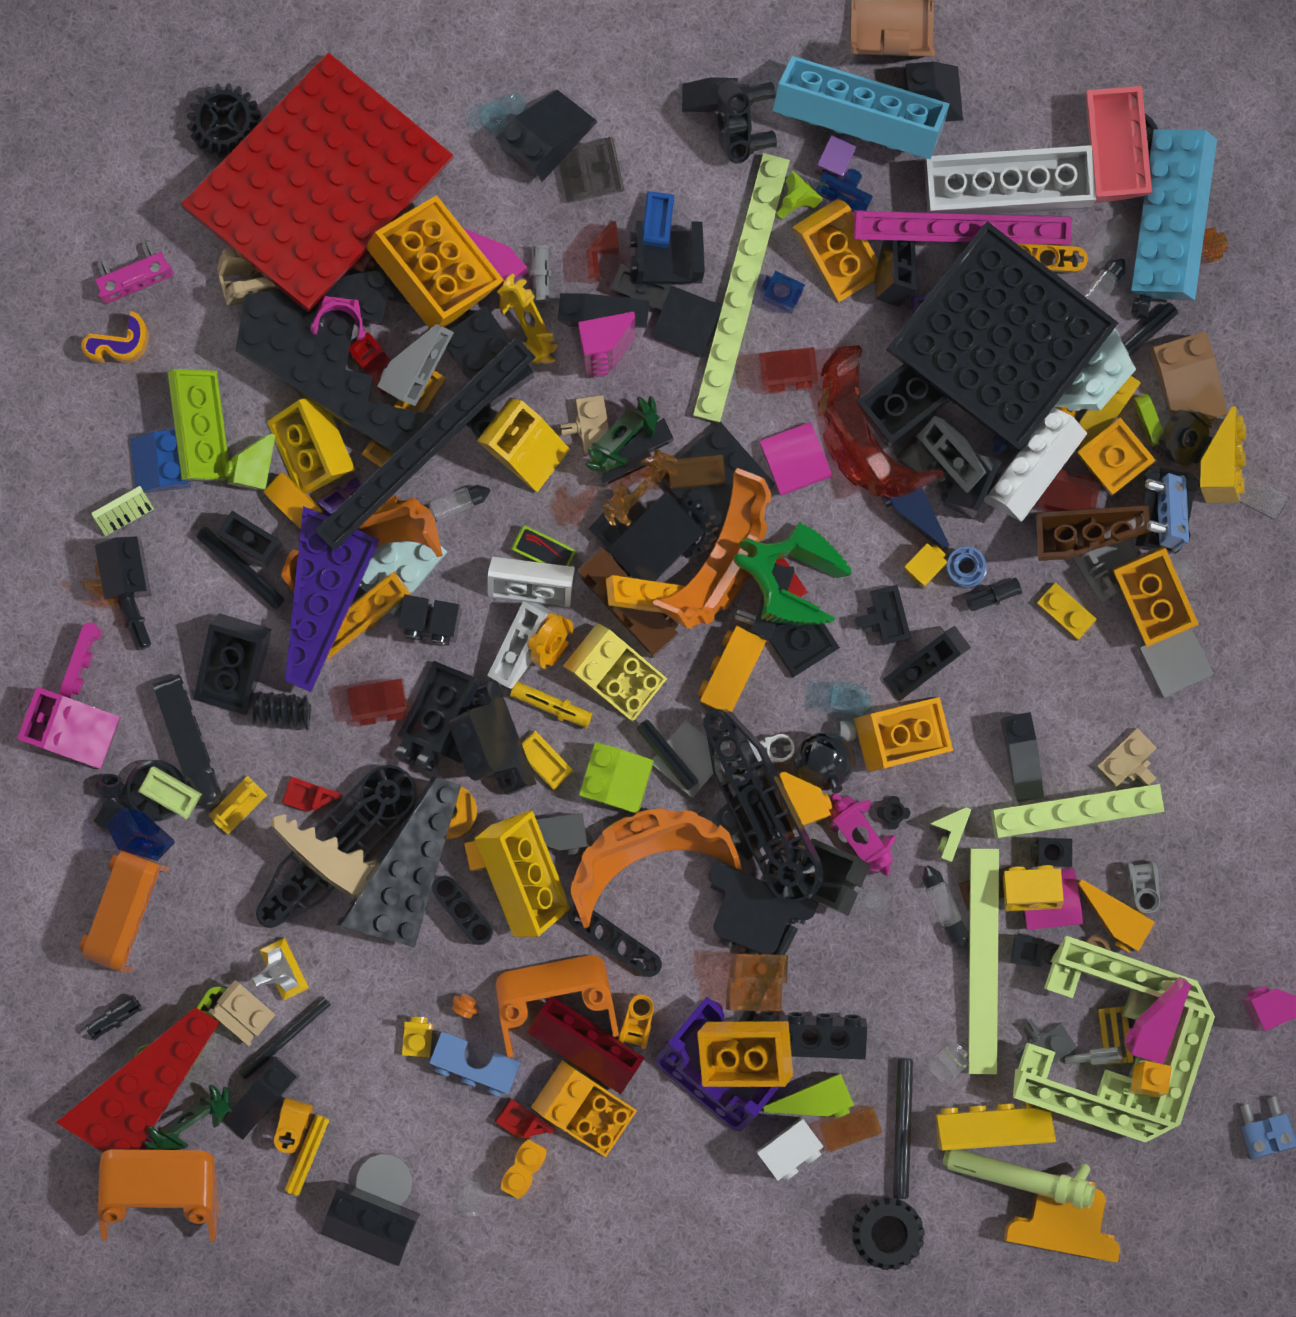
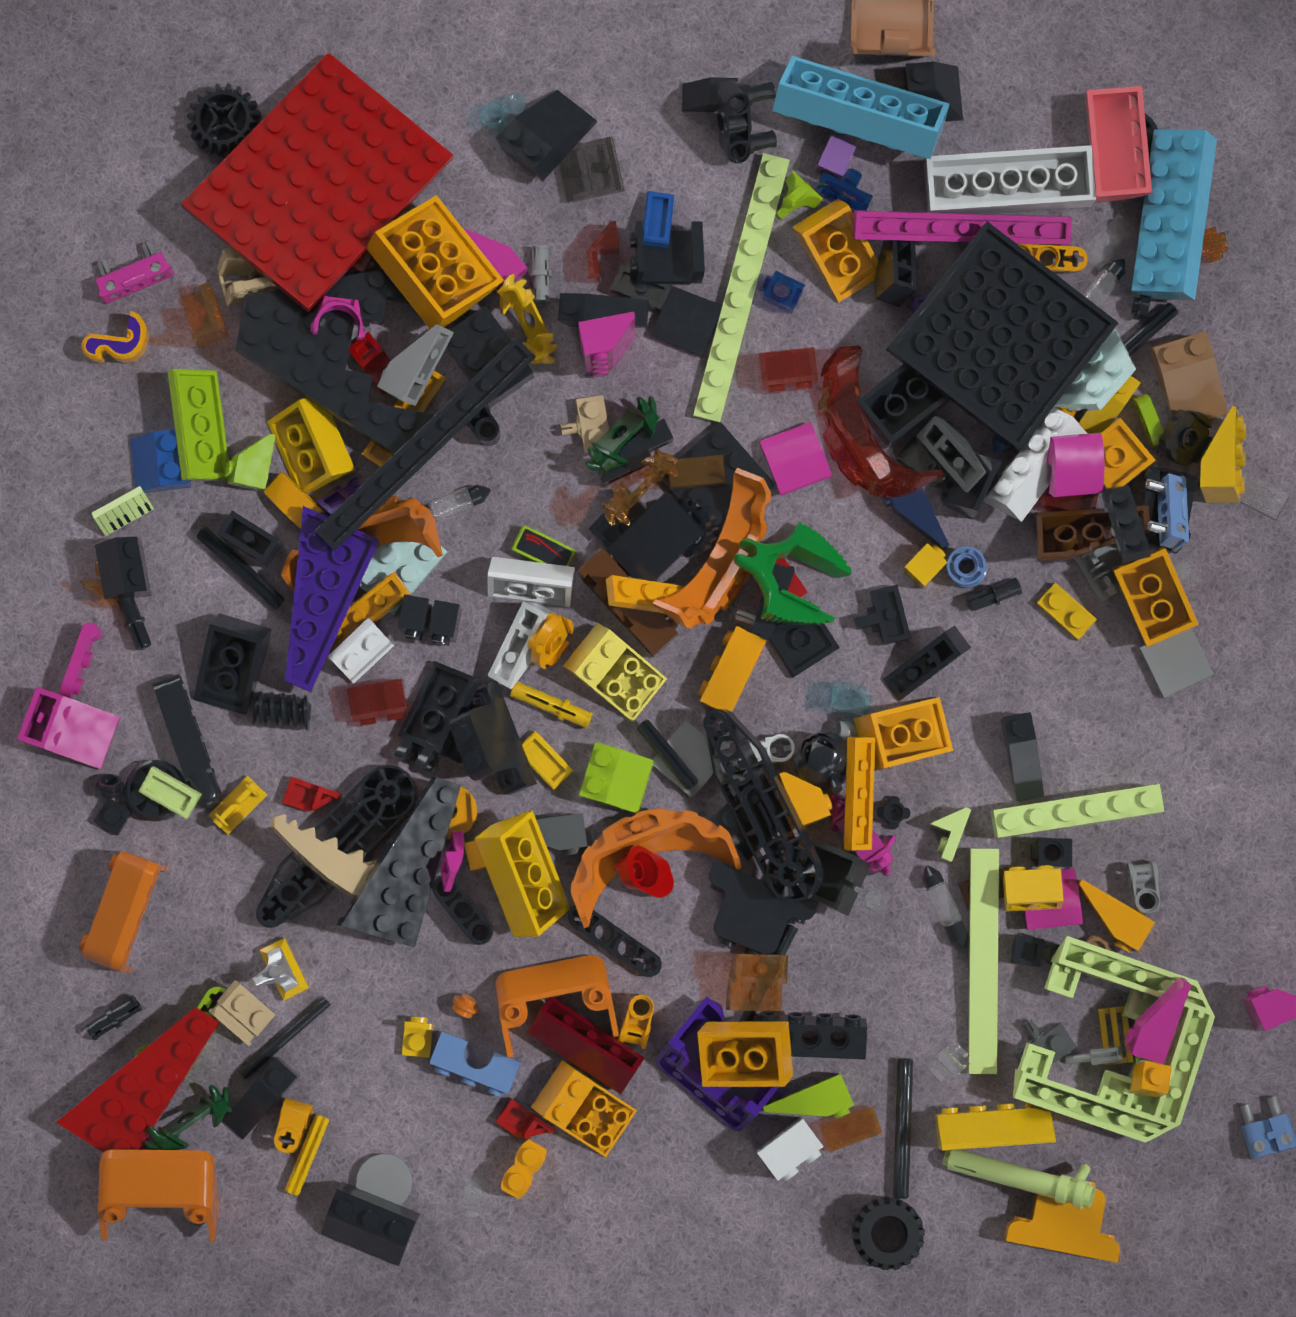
(139, 834): clear blue slope -> none
(205, 317): none -> clear orange panel
(361, 650): none -> white plate
(452, 860): none -> dark pink slope
(524, 443): yellow slope -> none
(645, 872): none -> red piece
(859, 793): none -> light orange plate
(1076, 464): none -> dark pink slope
(1126, 524): none -> black plate
(1129, 760): tan hinge -> none

